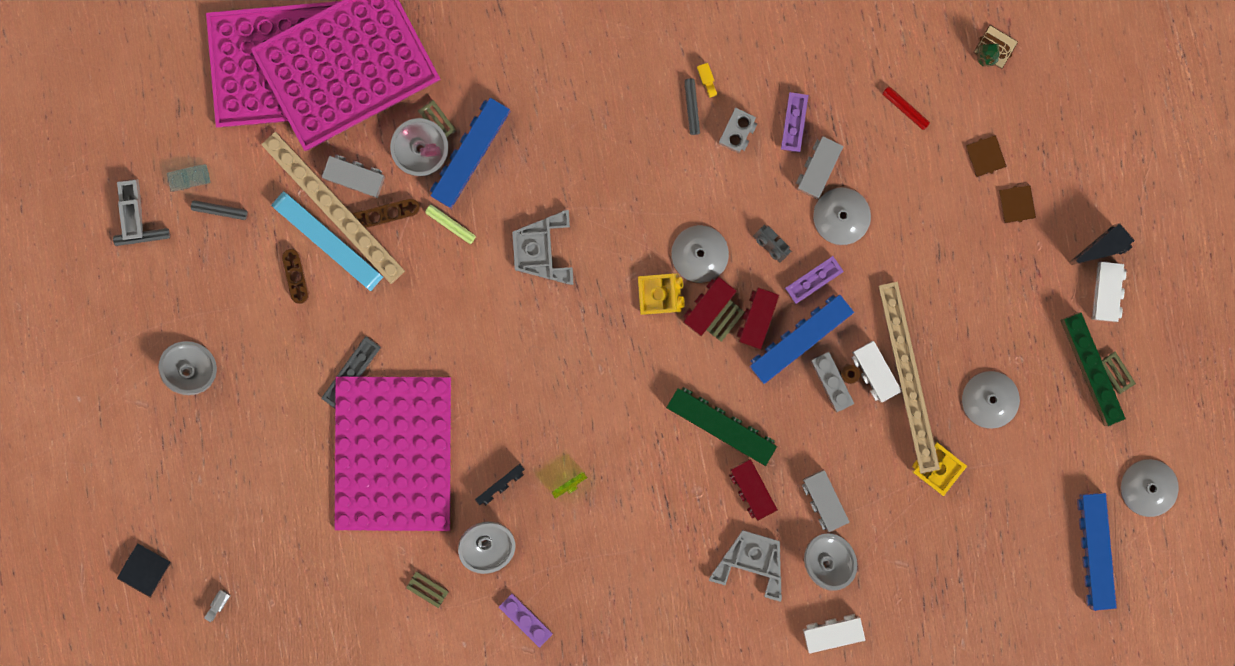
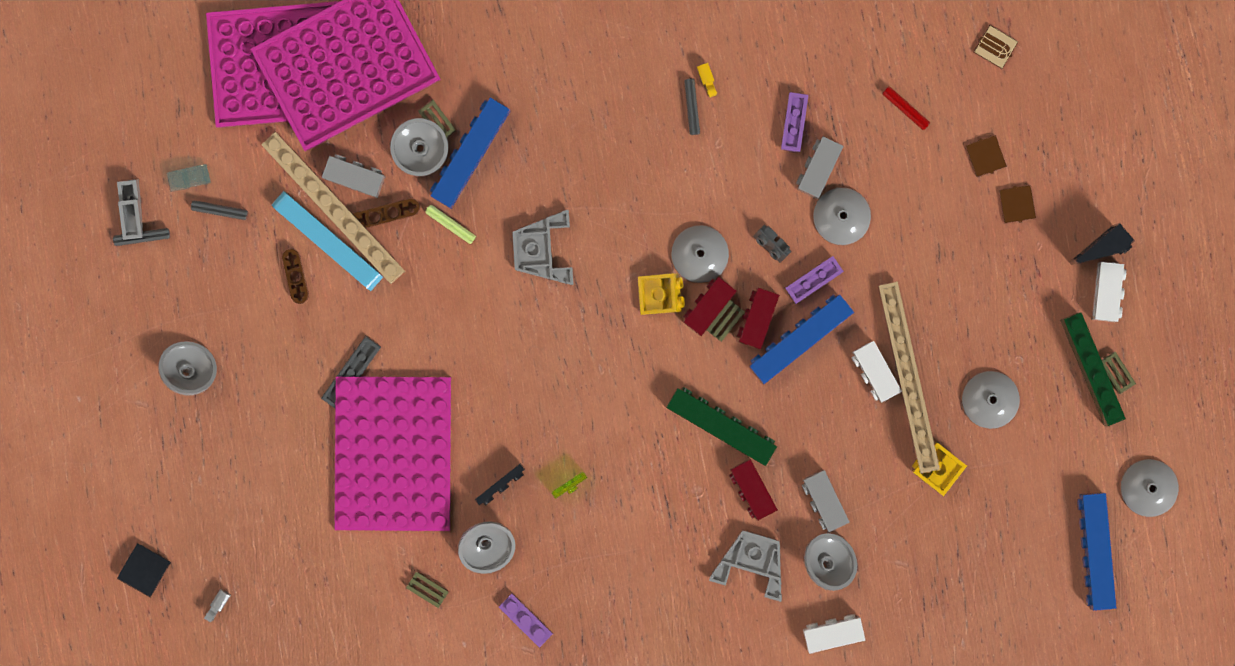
(430, 150): clear pink plate -> none
(734, 129): light grey brick -> none
(832, 381): light grey brick -> none
(844, 370): reddish brown brick -> none
(988, 54): dark green rock -> none

